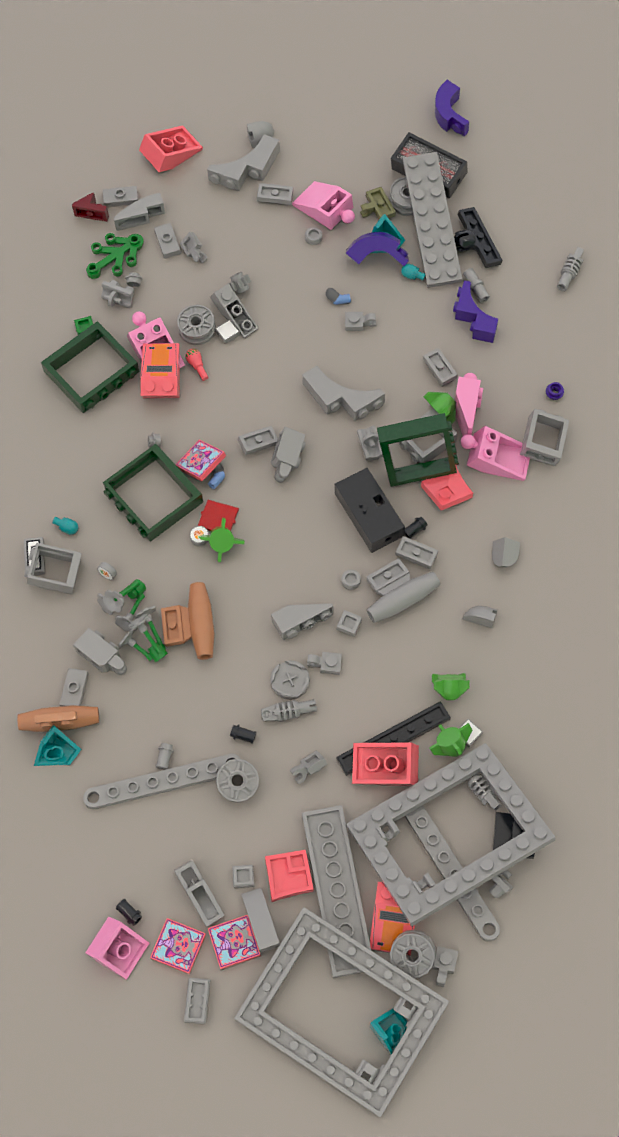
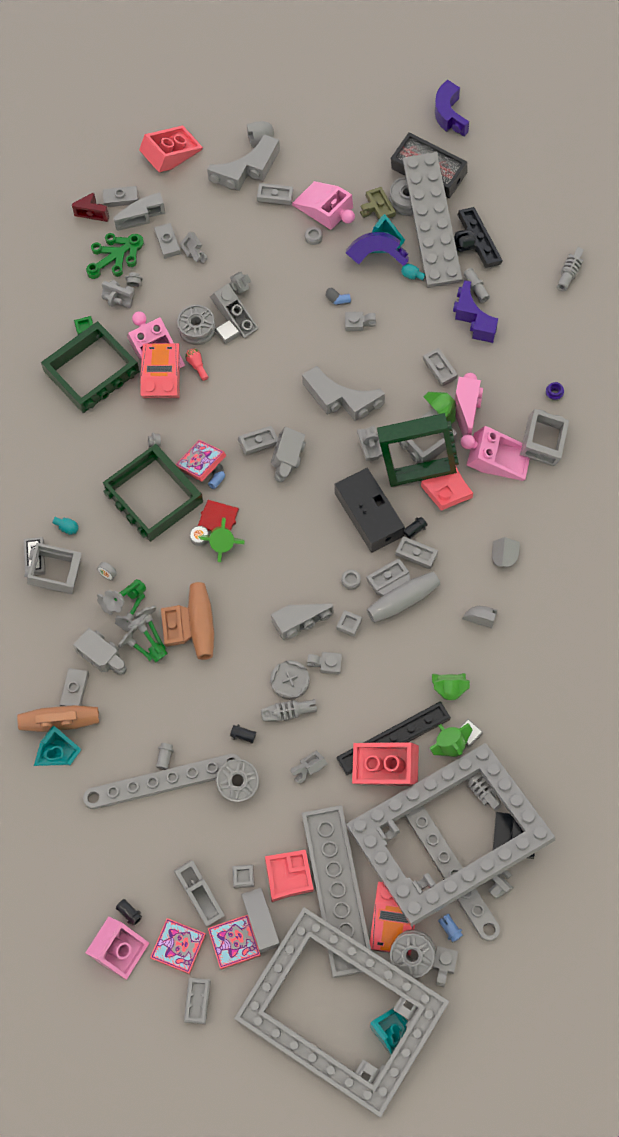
(451, 929): none -> medium blue pin

